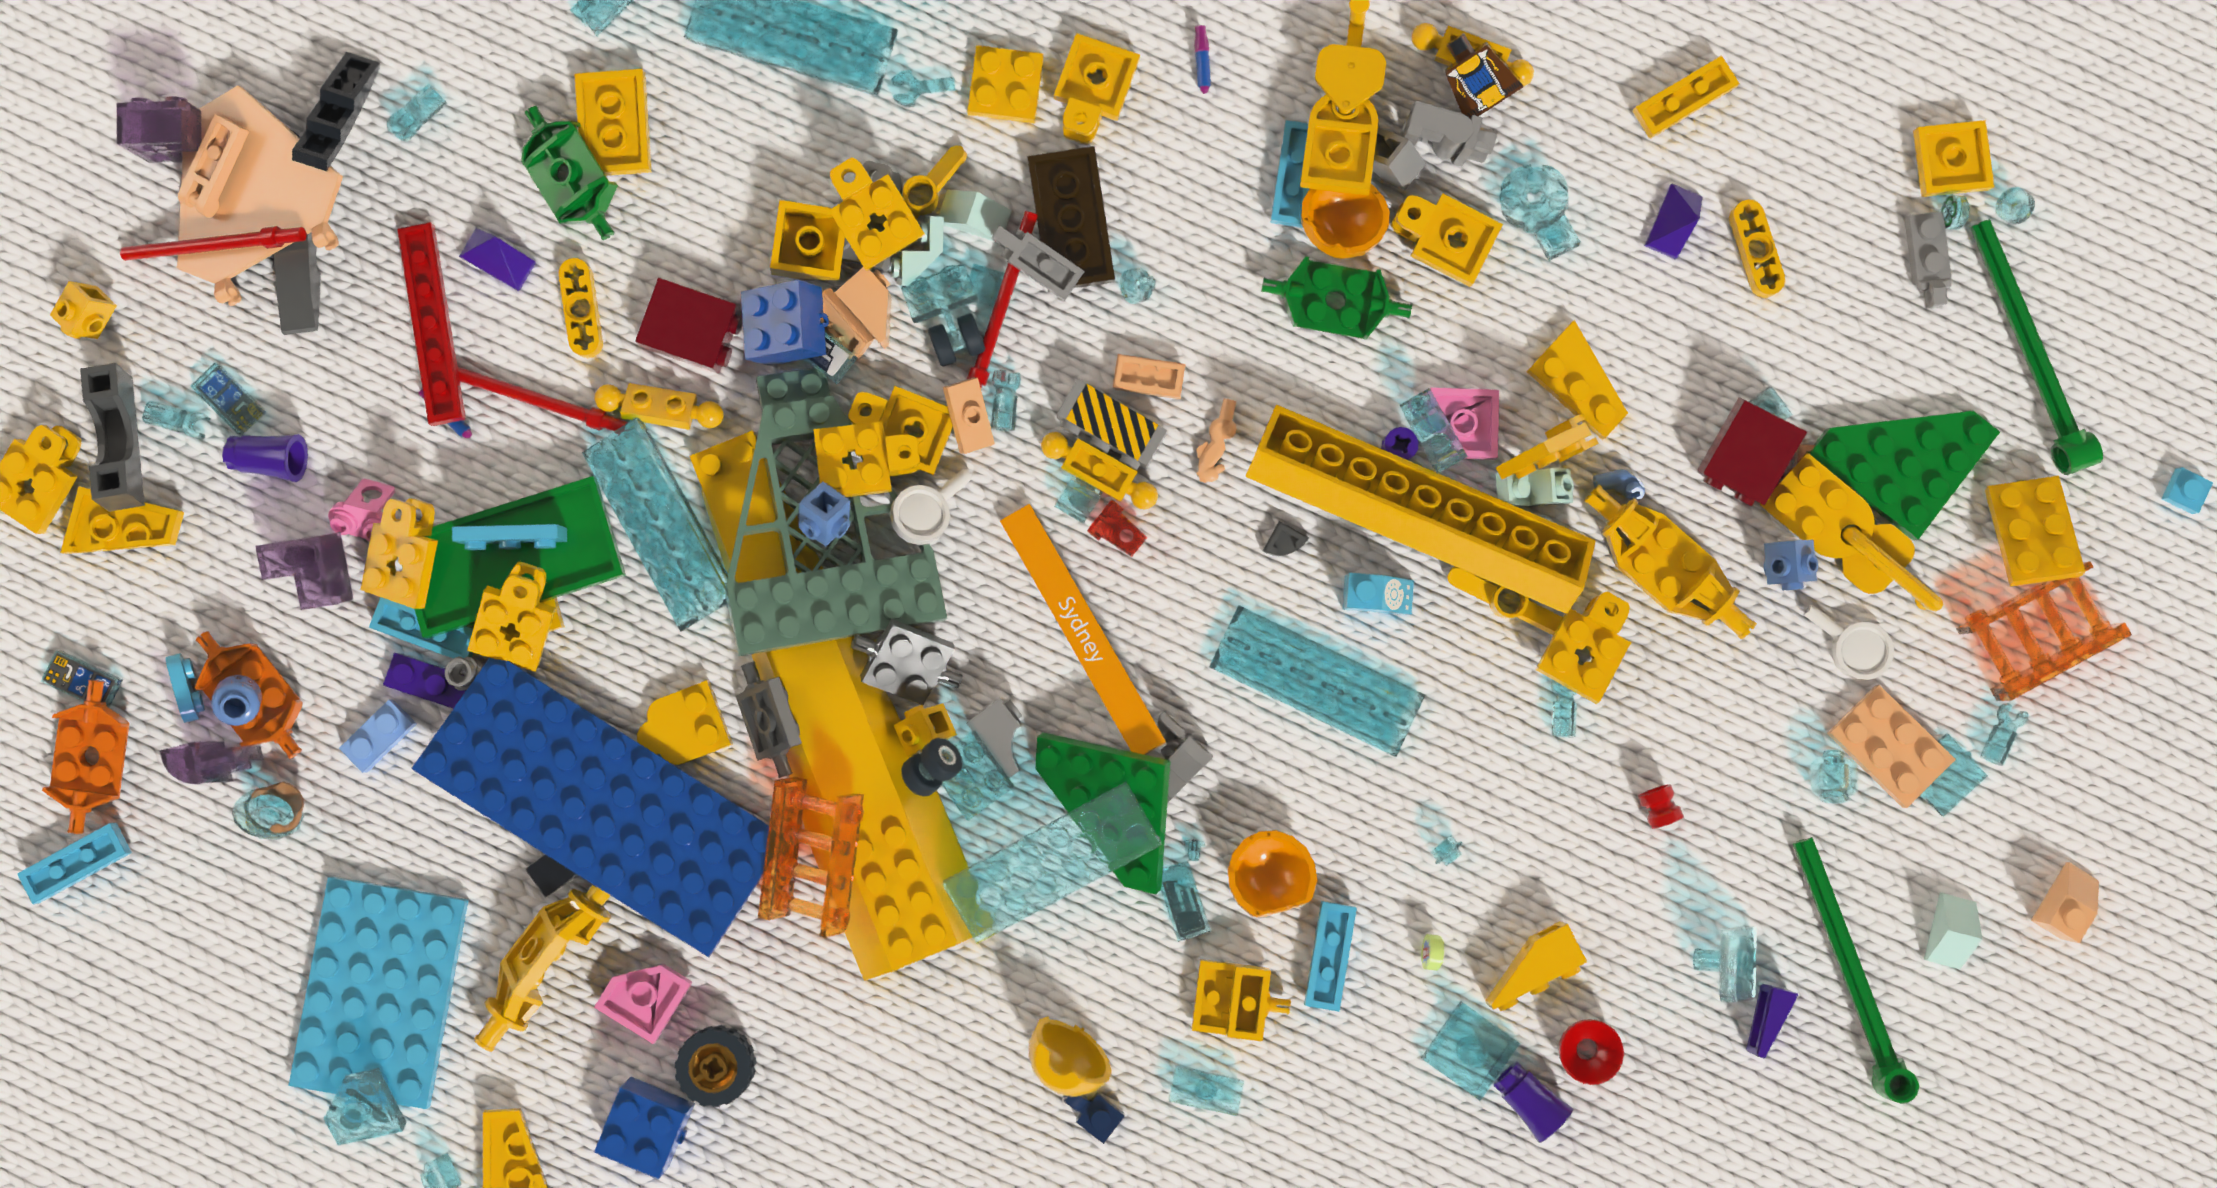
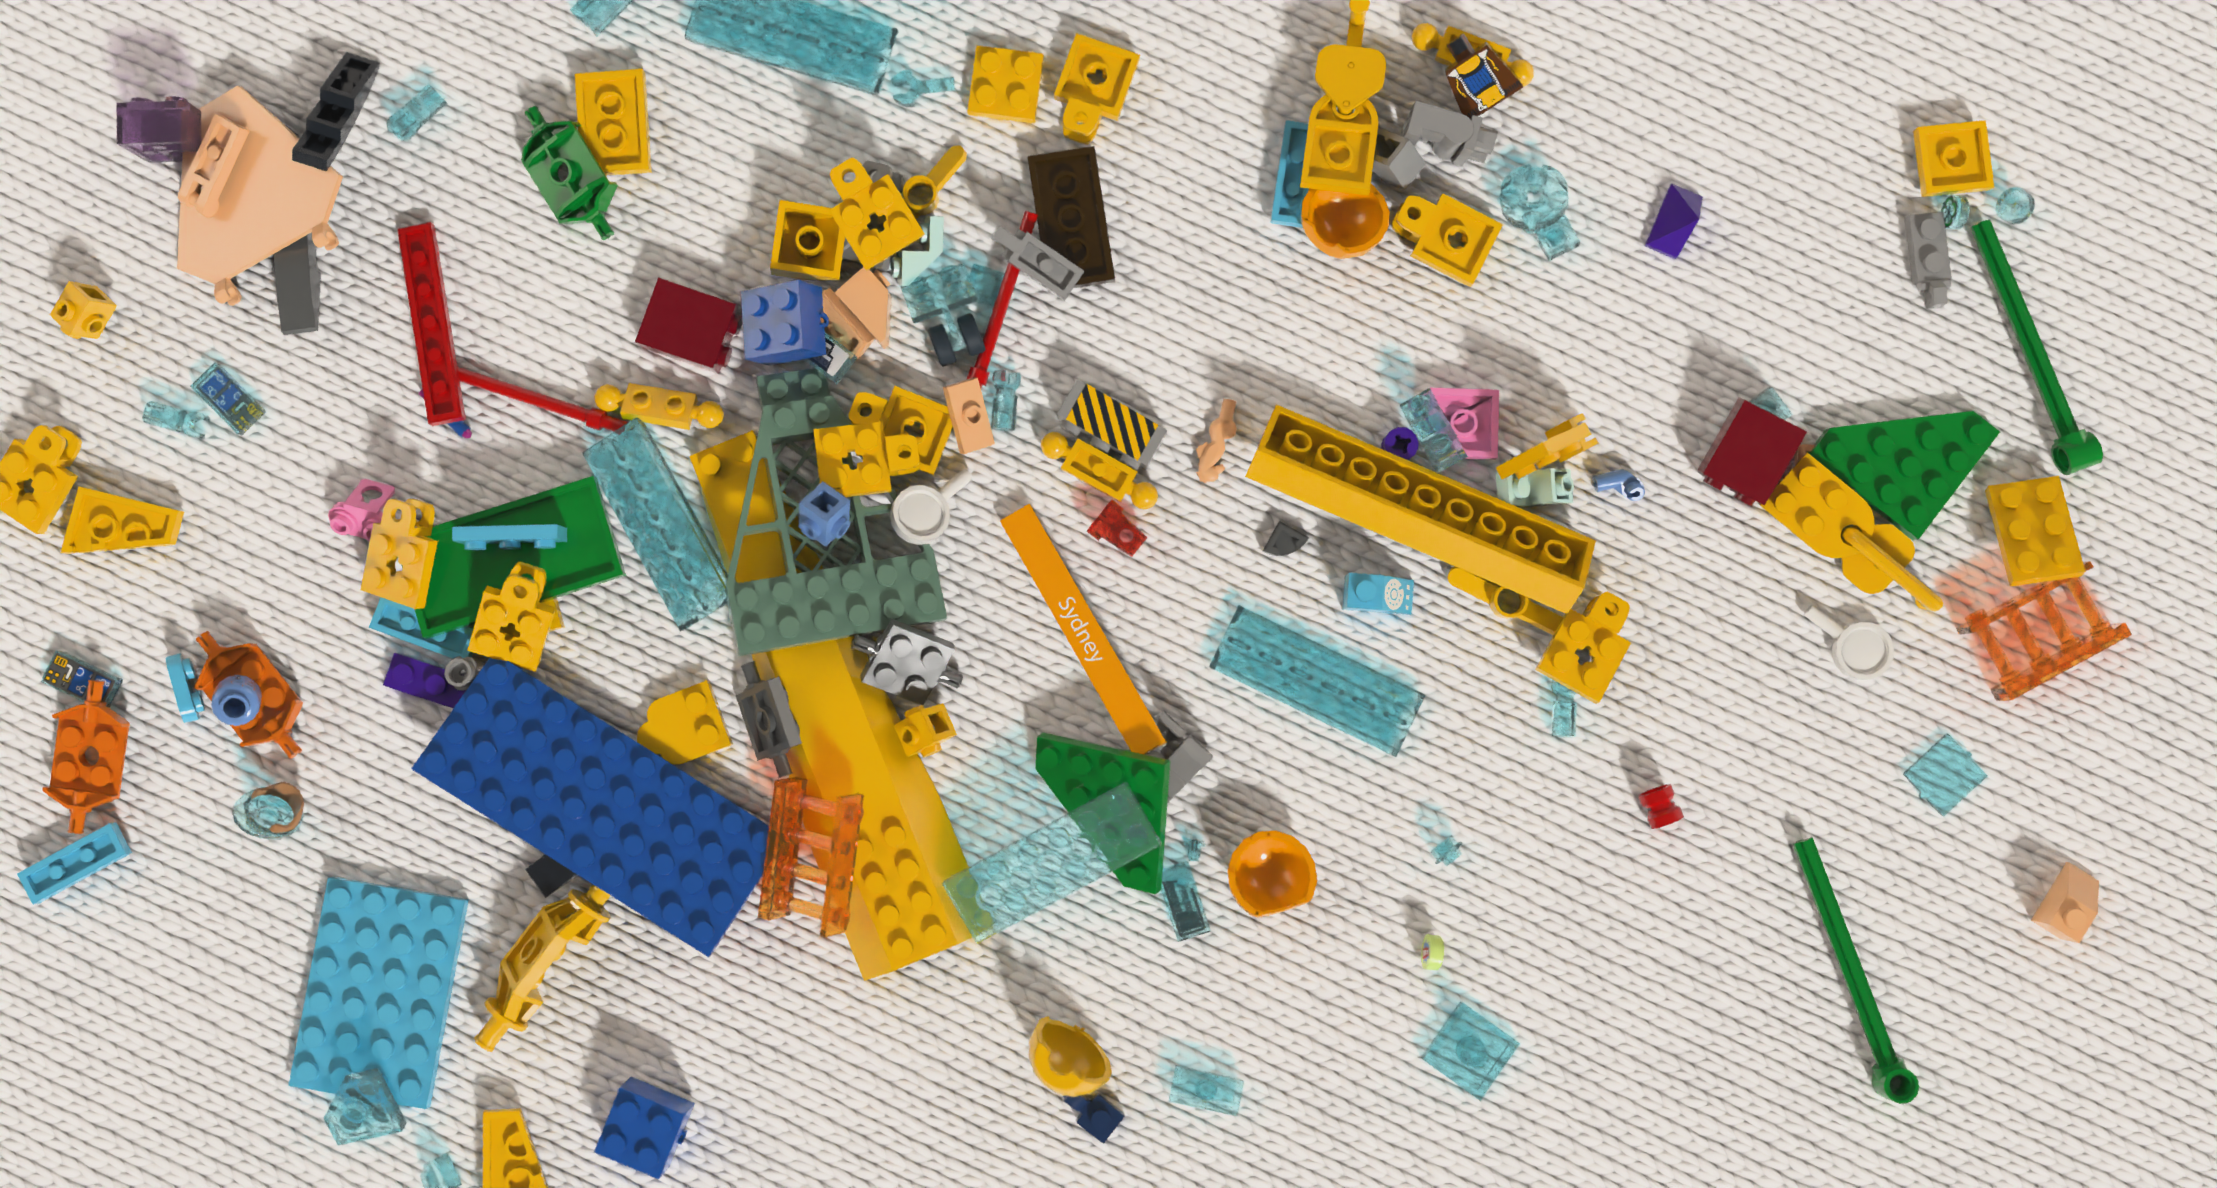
(117, 470): dark grey arch -> none
(208, 761): clear purple brick -> none
(267, 455): dark purple plant -> none
(268, 237): red bar -> none
(316, 565): clear purple brick -> none
(377, 736): light blue plate -> none
(497, 258): dark purple slope -> none
(576, 333): yellow beam -> none
(644, 999): bright pink plate -> none
(715, 1066): black wheel -> none
(964, 771): clear light blue plate -> none
(973, 213): light aqua slope -> none
(997, 729): light grey arch -> none
(1078, 499): clear light blue plate -> none
(1136, 285): clear light blue tile -> none
(1148, 376): light nougat plate -> none
(1201, 50): piece -> none
(1234, 1000): yellow plate -> none
(1330, 956): medium azure plate -> none
(1362, 290): green plate -> none
(1532, 1101): dark purple plant -> none
(1540, 960): yellow slope -> none
(1579, 382): yellow wing -> none
(1604, 1062): red piece -> none
(1668, 563): yellow plate -> none
(1685, 97): yellow plate -> none
(1734, 961): clear light blue tile -> none
(1739, 228): yellow beam -> none
(1769, 1016): dark purple slope -> none
(1790, 563): medium blue brick -> none
(1834, 777): clear light blue head -> none
(1891, 746): light nougat plate -> none
(1953, 931): light aqua slope -> none
(2003, 735): clear light blue bar -> none
(2187, 490): medium azure plate -> none

